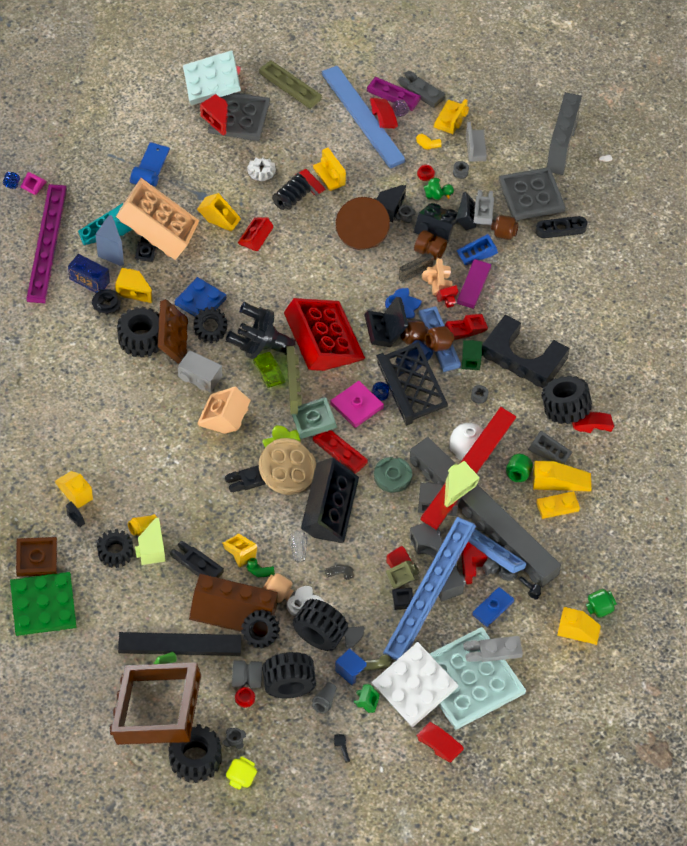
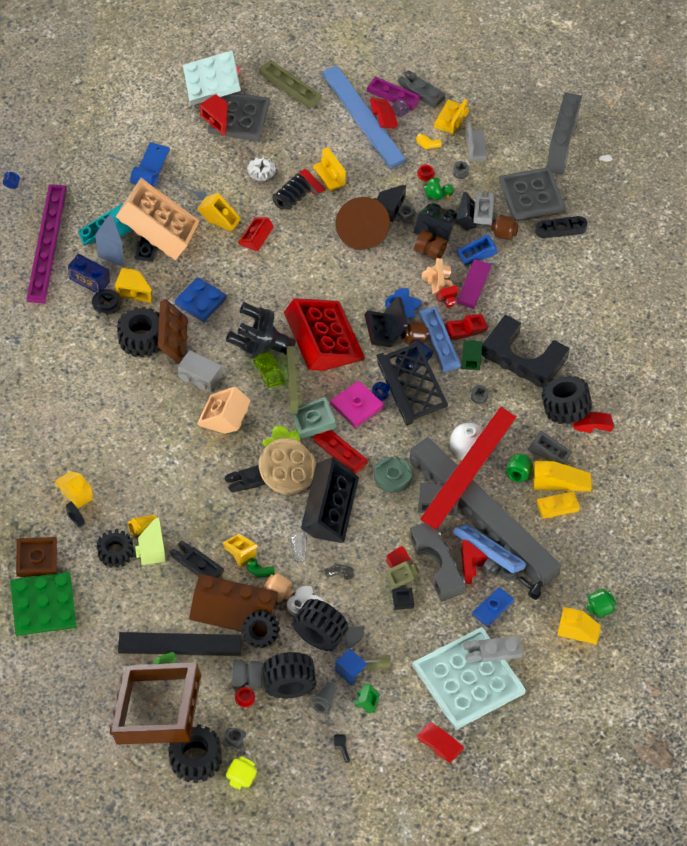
(32, 183): dark pink slope -> none
(210, 335): black tyre -> none
(415, 267): clear smoke tile -> none
(415, 684): white plate -> none
(429, 588): medium blue tile -> none
(439, 338): reddish brown head -> none
(459, 482): yellowish green slope -> none

